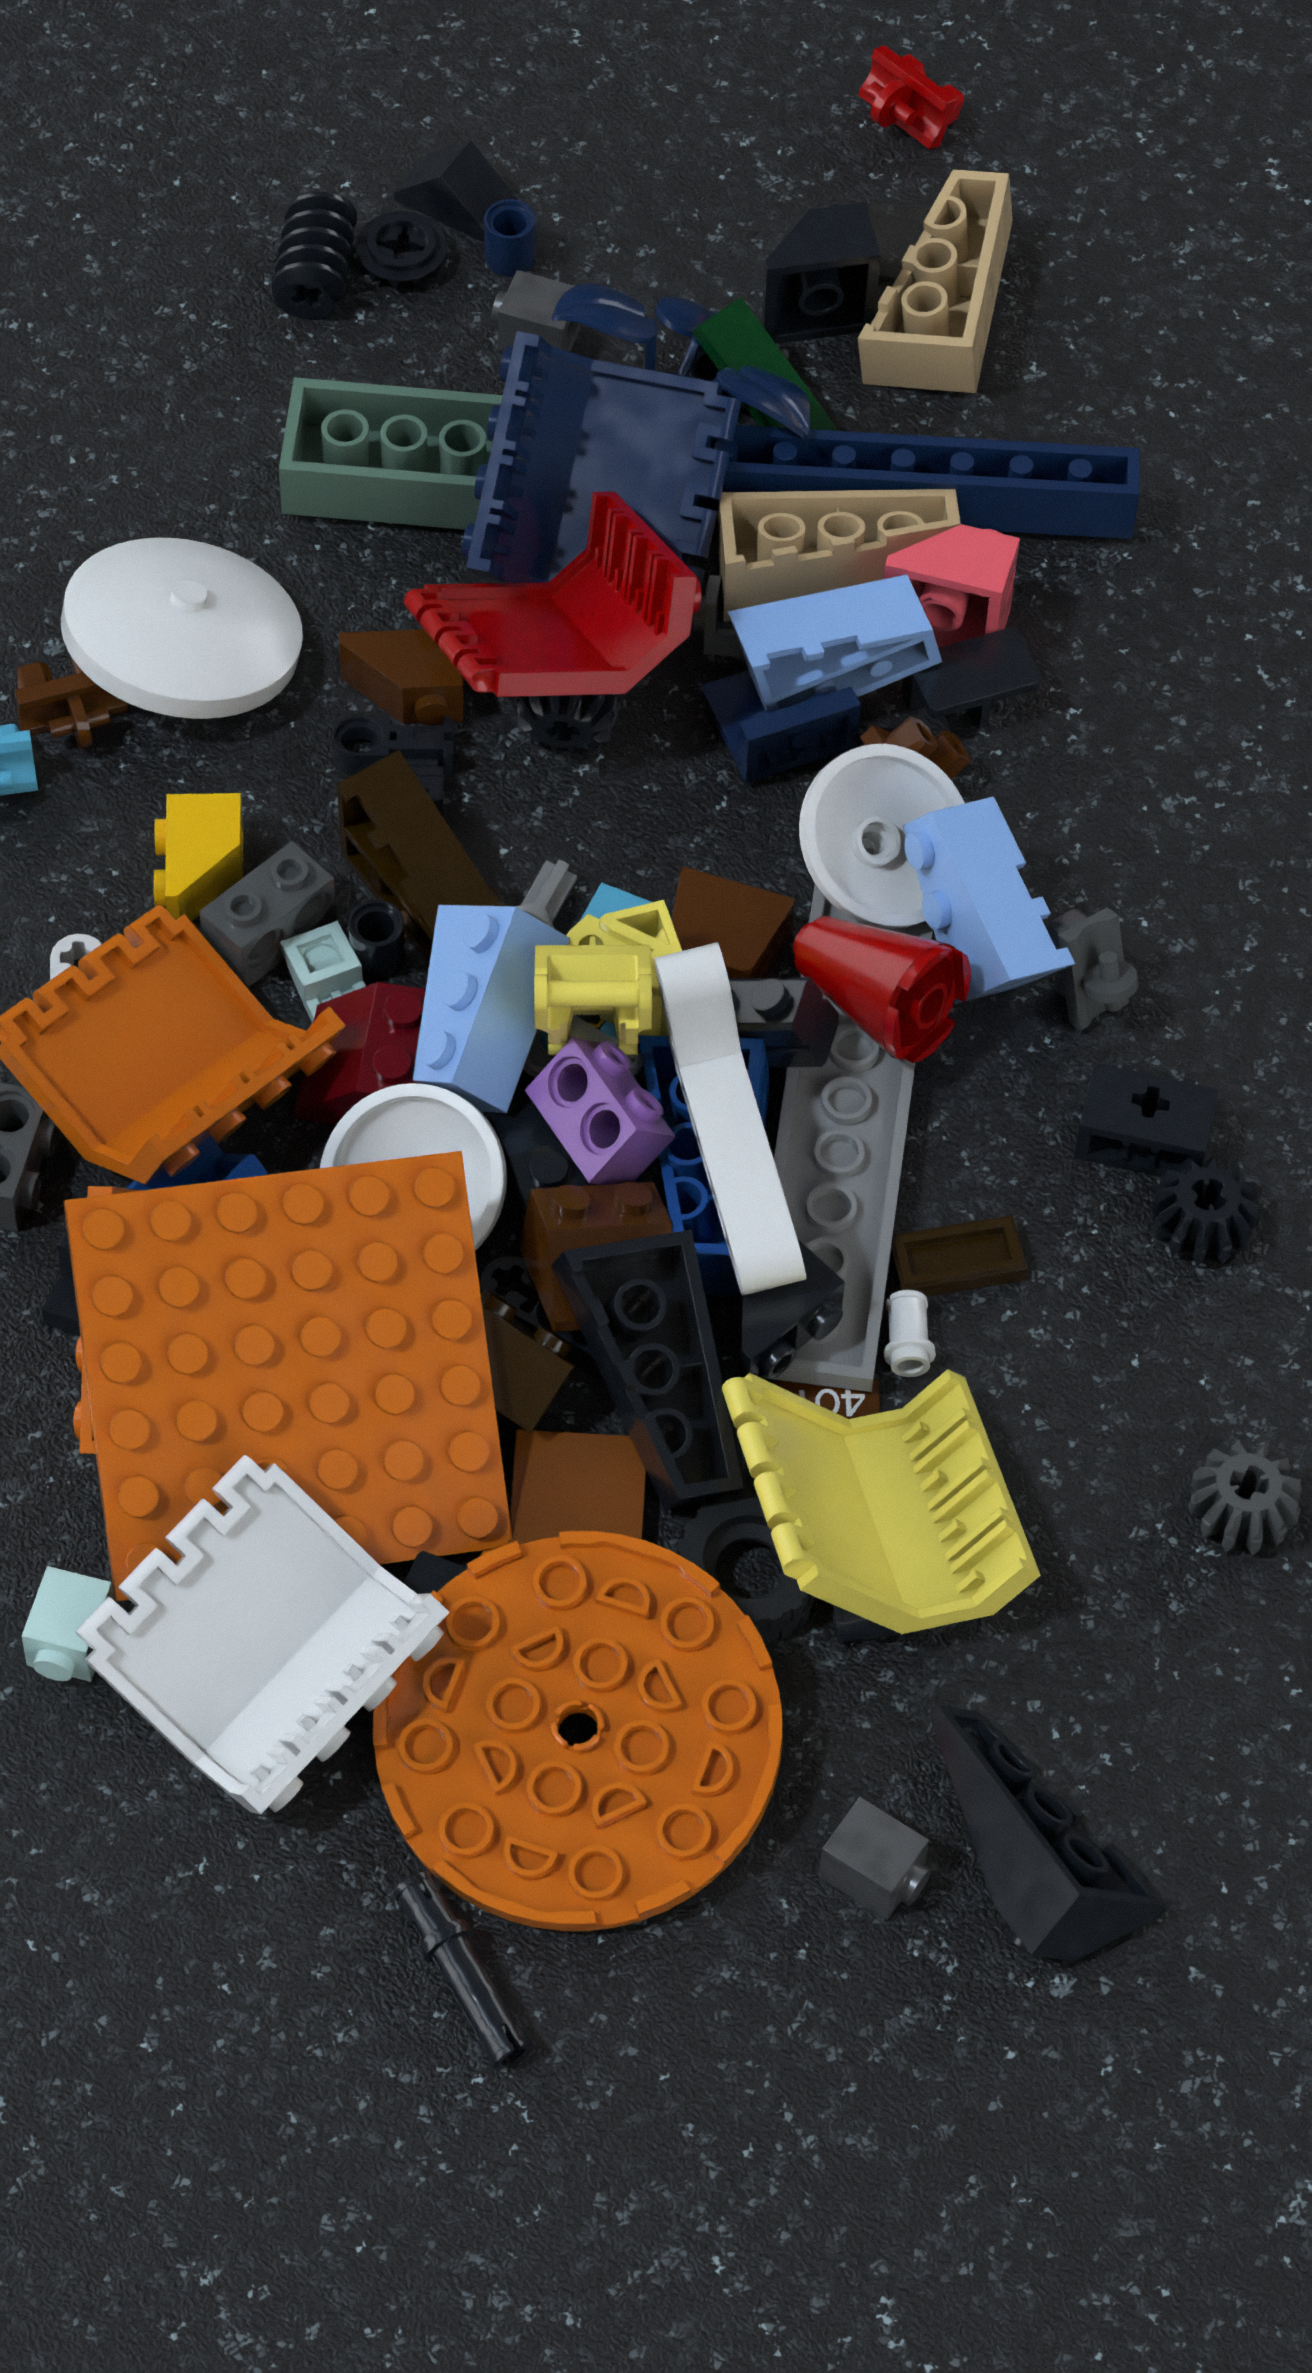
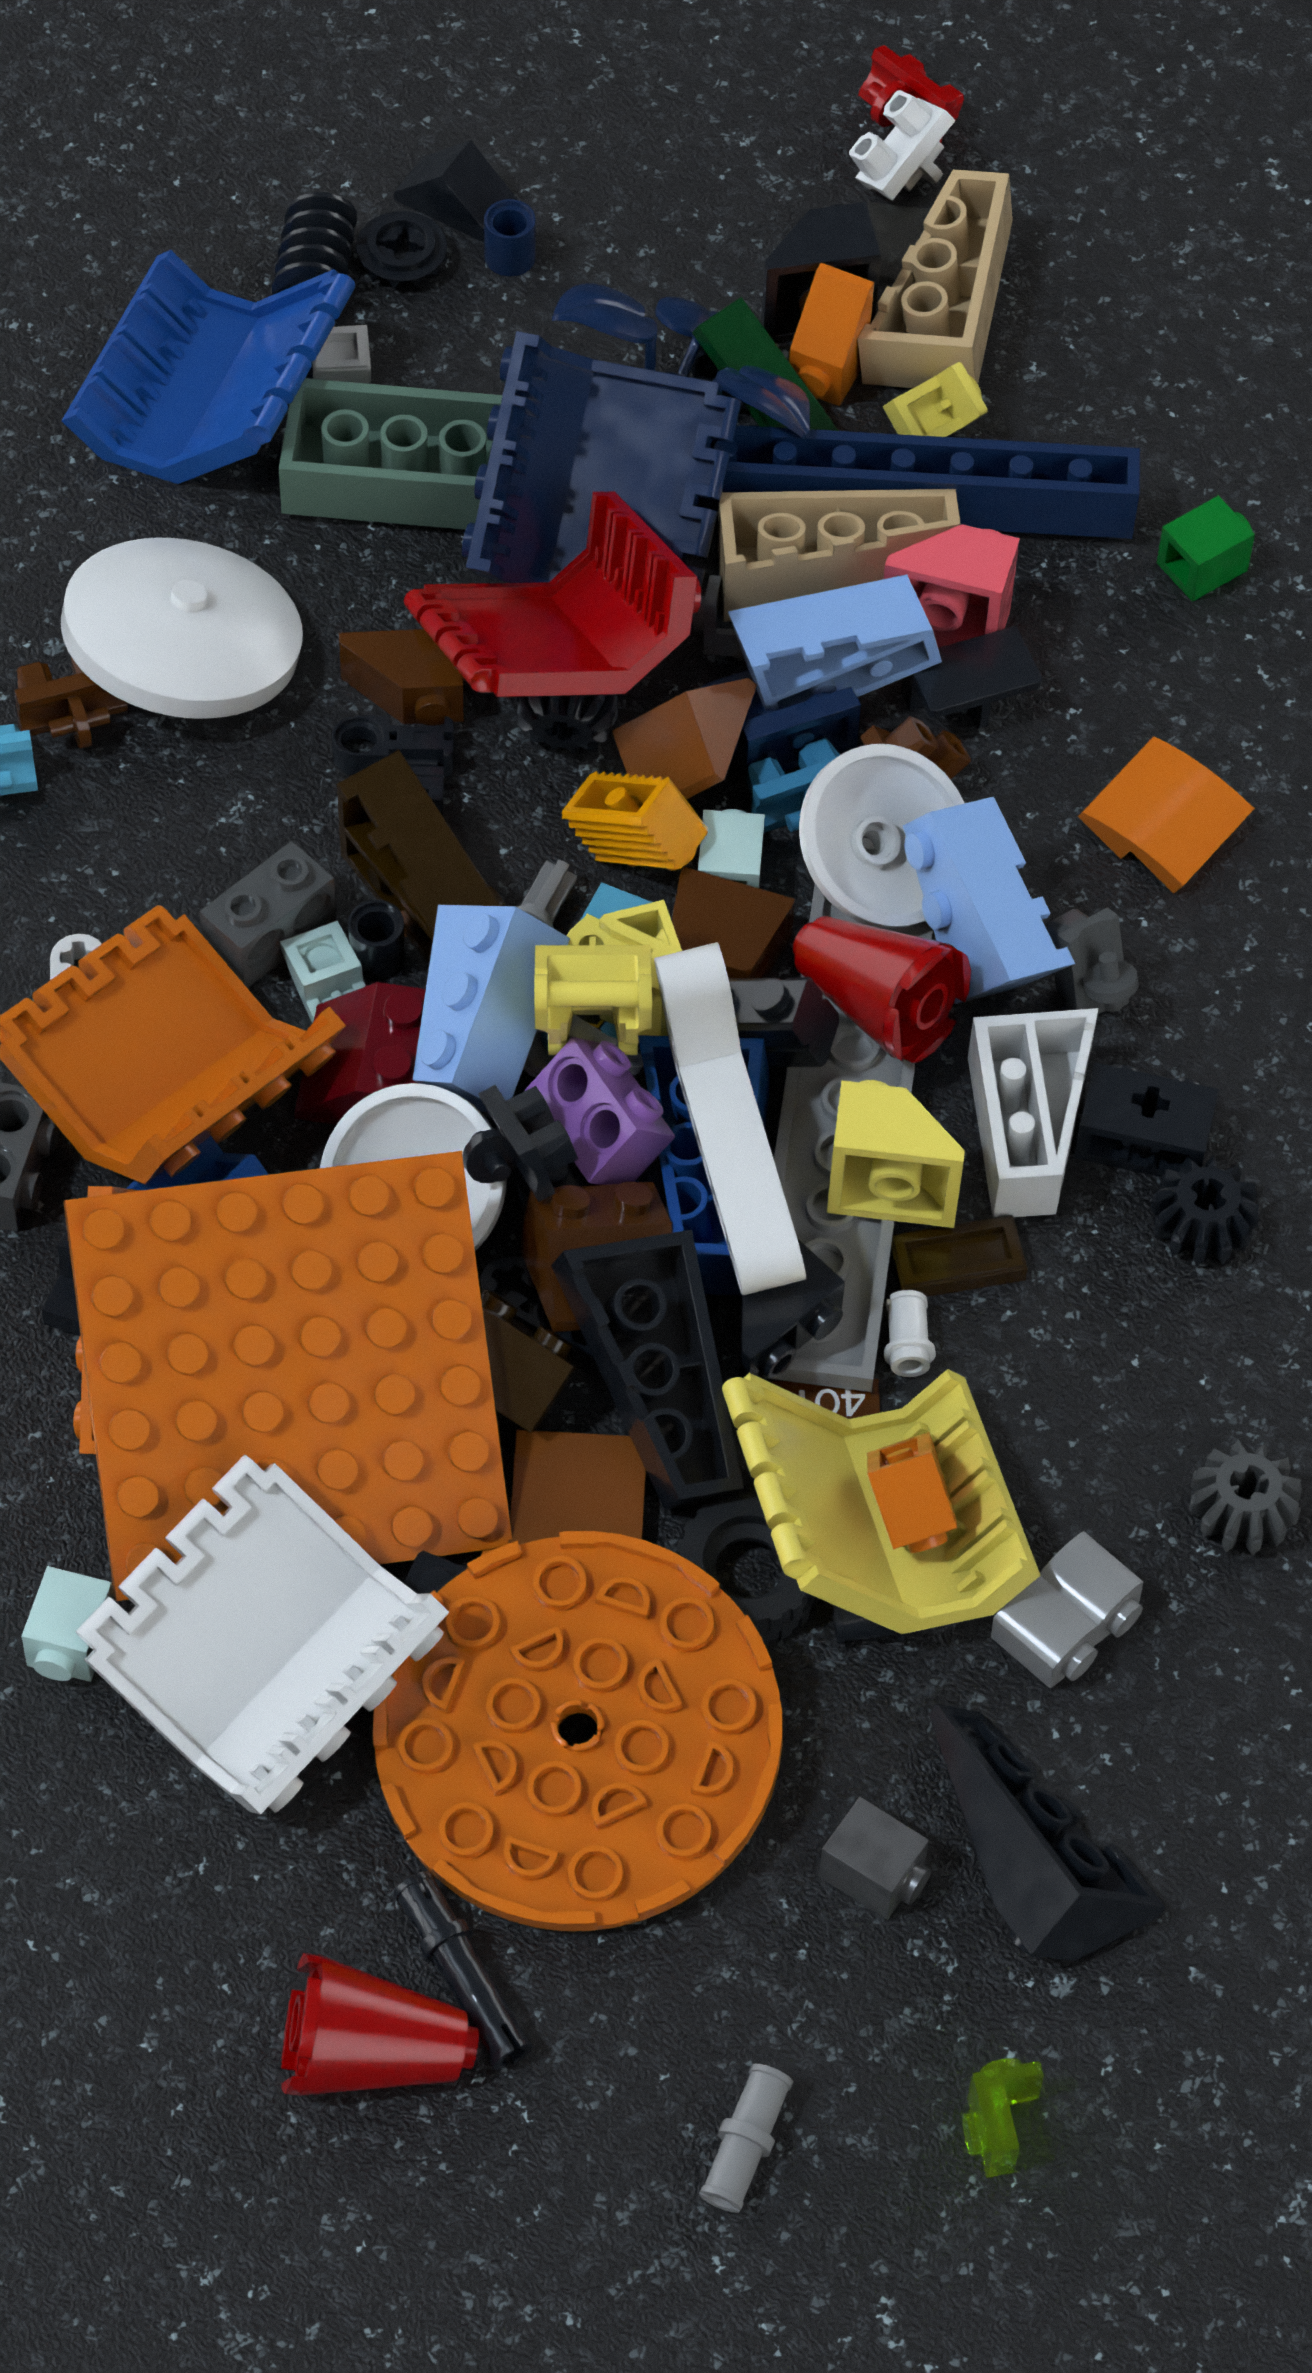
(200, 371): none -> blue hinge
(201, 851): yellow slope -> none
(344, 356): none -> white tile
(369, 2033): none -> red cone
(522, 1139): none -> black hips
(529, 309): flat silver brick -> none
(635, 820): none -> light orange brick
(688, 736): none -> dark orange slope
(732, 845): none -> light aqua brick
(746, 2138): none -> light grey pin
(780, 794): none -> dark azure hips
(828, 333): none -> orange slope
(892, 1158): none -> light yellow slope
(908, 148): none -> white hips
(912, 1493): none -> orange slope
(938, 405): none -> light yellow bracket
(989, 2123): none -> clear neon green bracket
(1027, 1101): none -> white wedge
(1069, 1611): none -> light grey brick
(1166, 812): none -> orange slope
(1205, 548): none -> green brick

